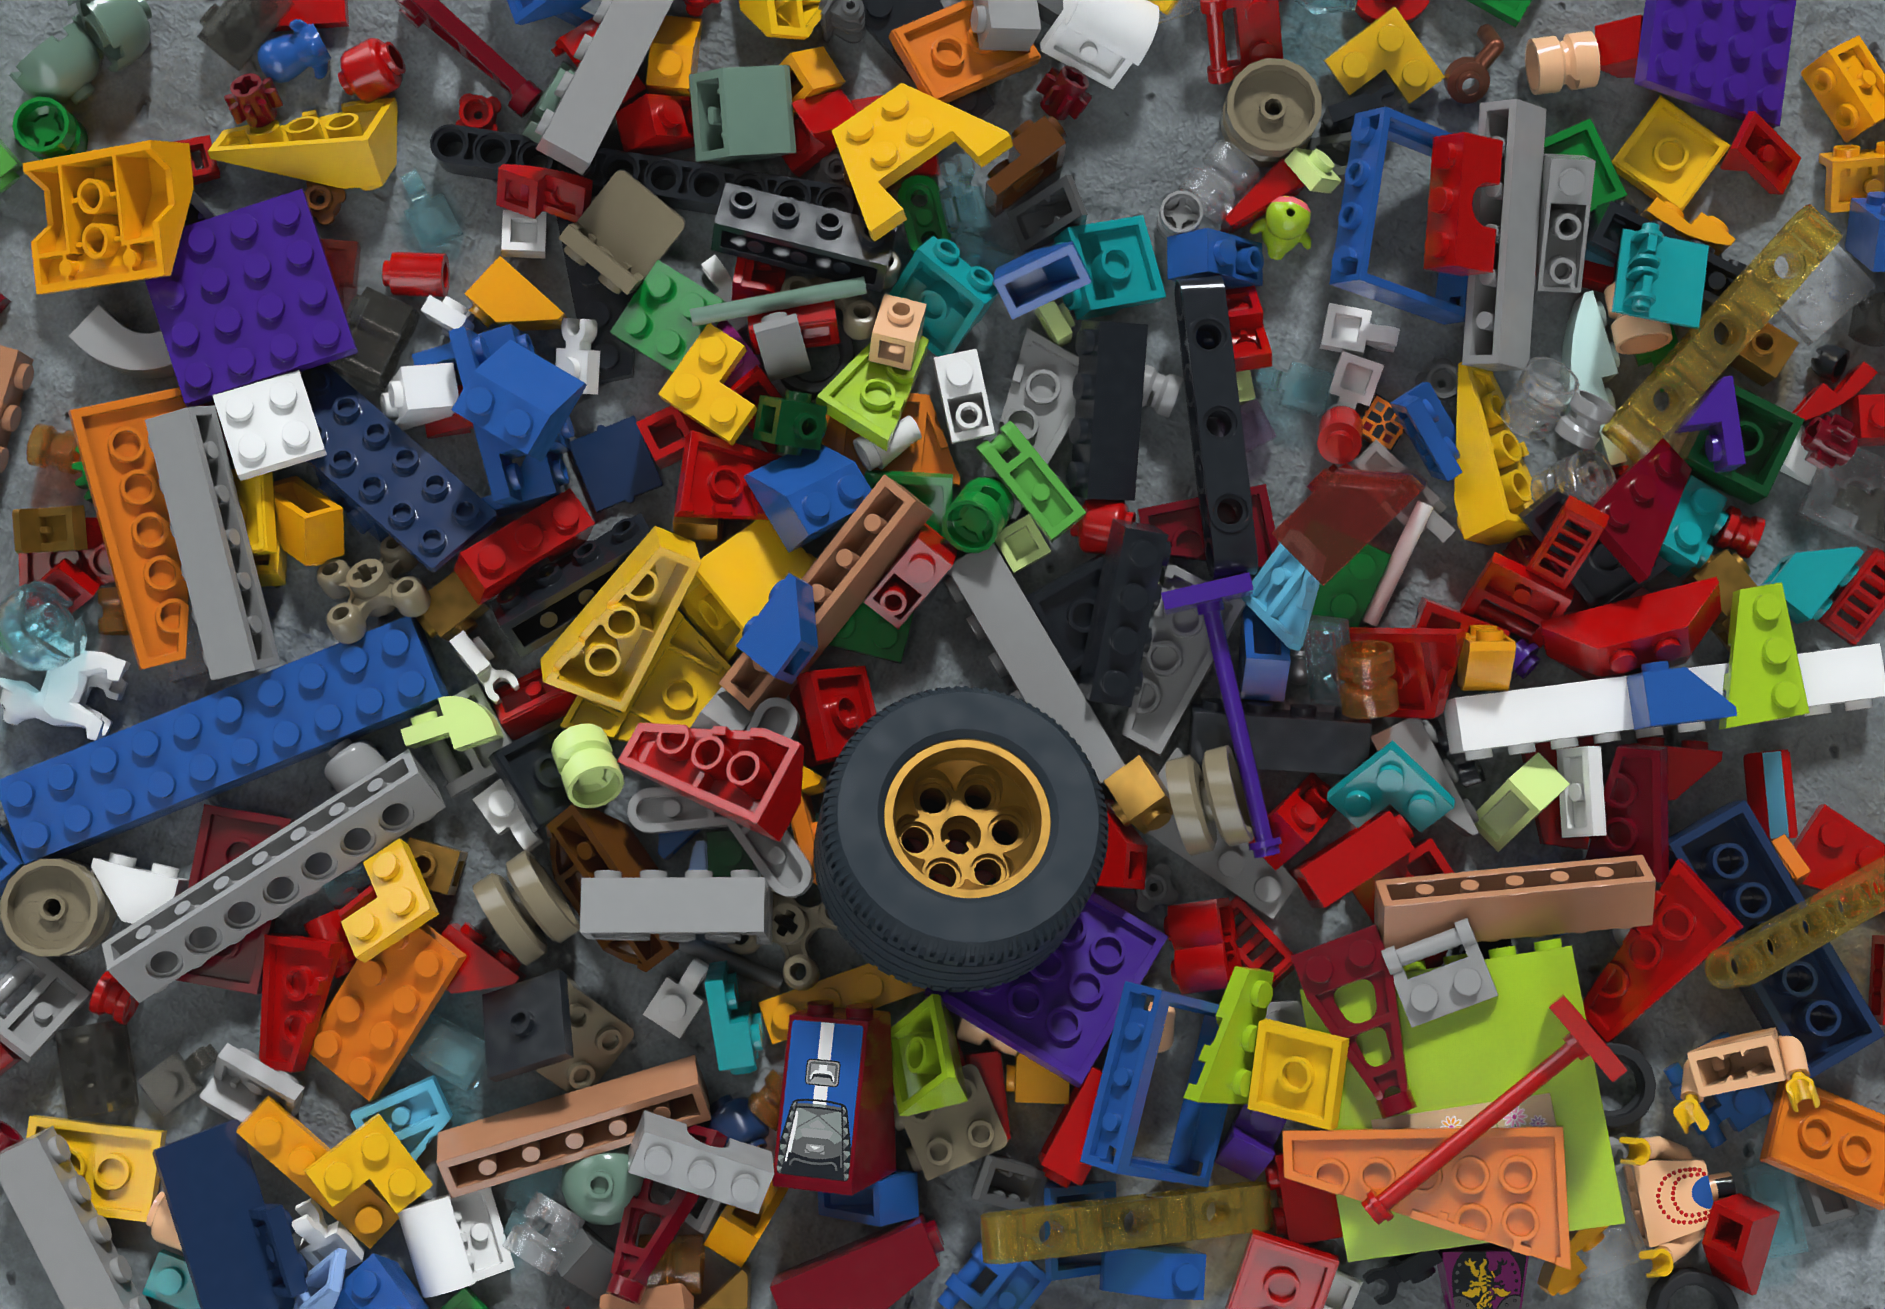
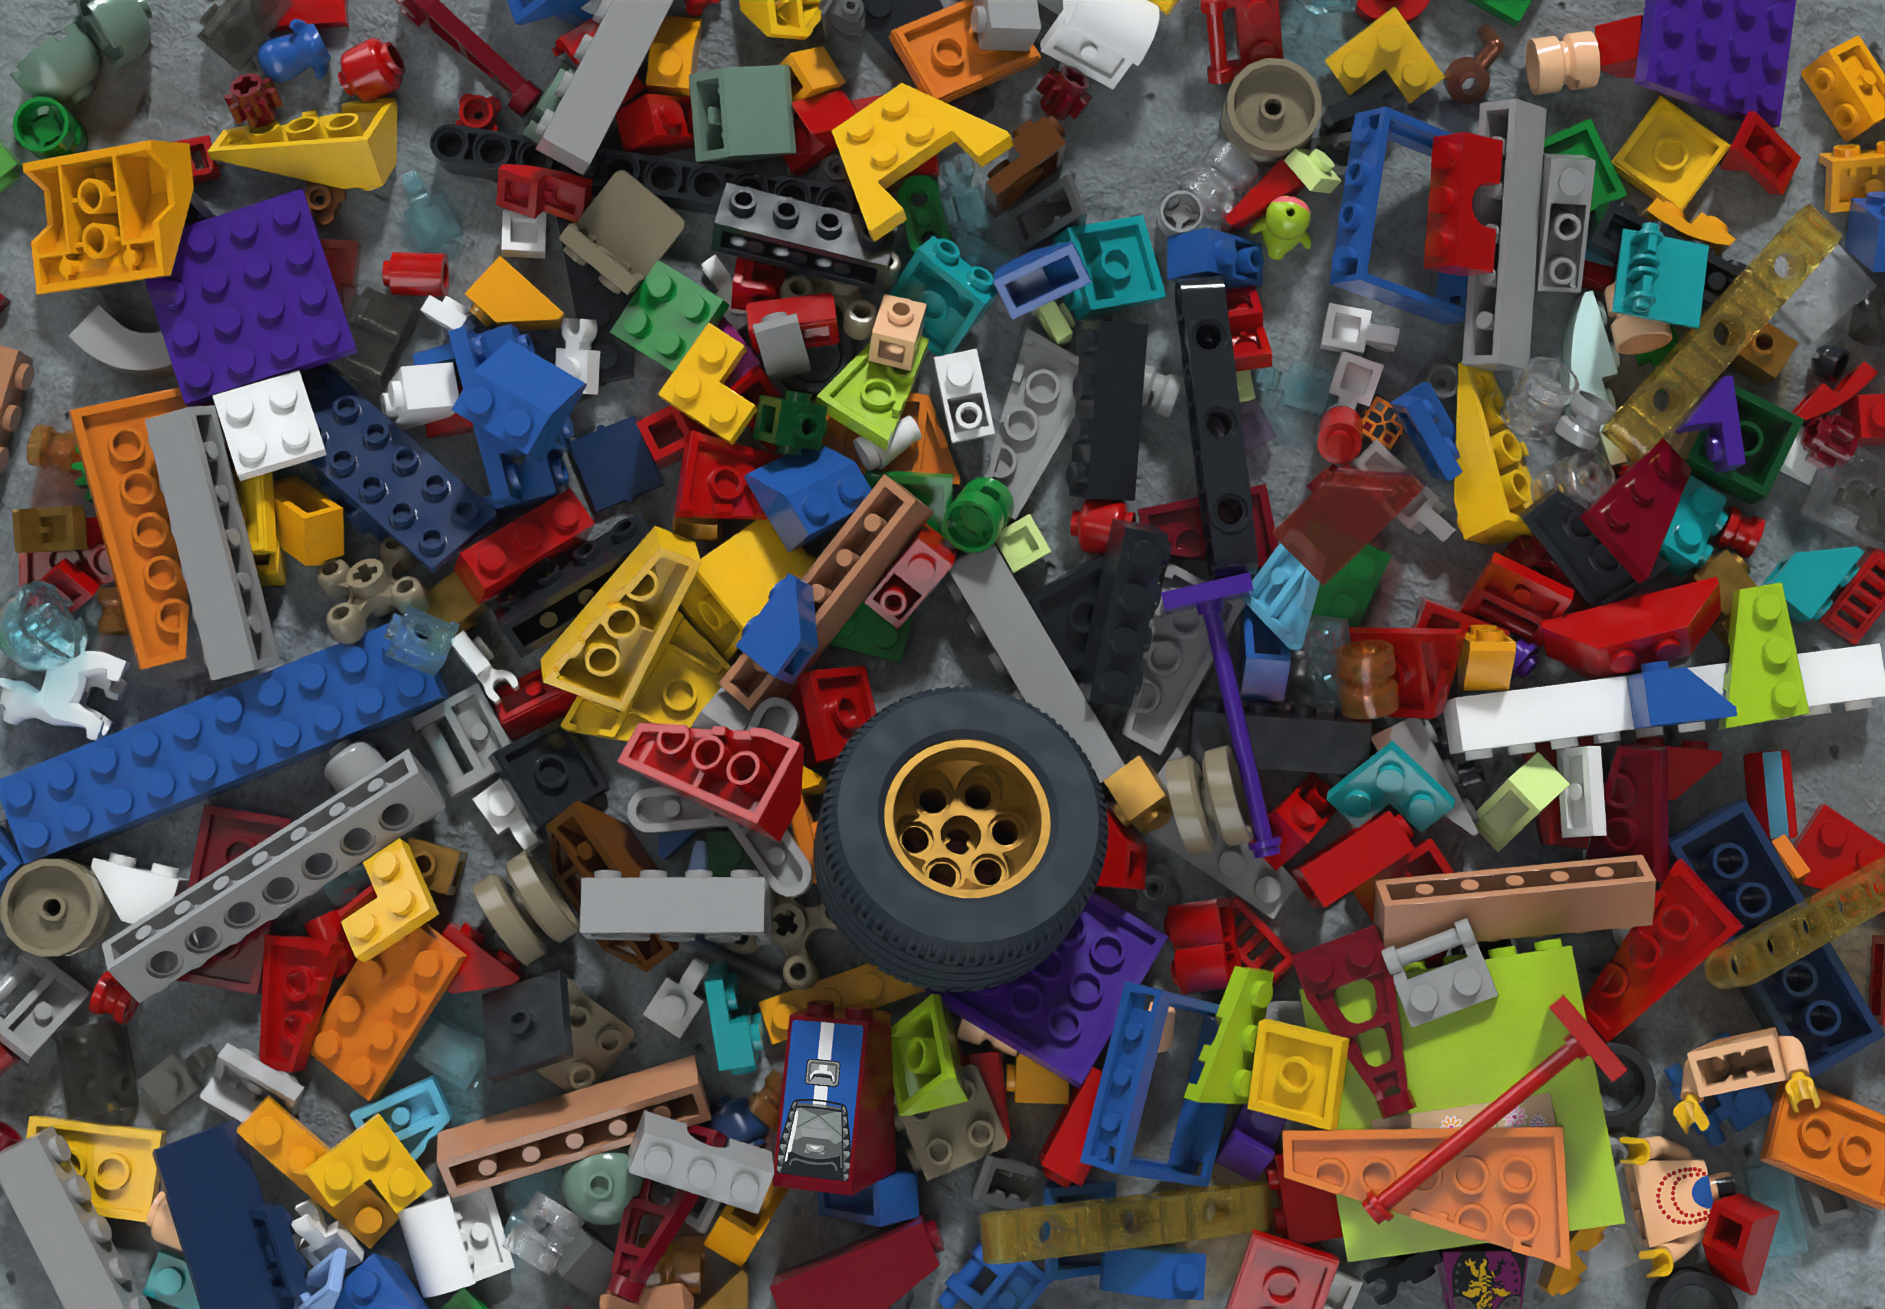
(425, 654): none -> clear light blue brick
(462, 721): yellowish green brick -> none
(587, 766): yellowish green wheel -> none
(778, 301): sand green bar -> none
(1032, 482): bright green plate -> none
(1397, 562): white bar -> none
(1581, 515): red slope -> none

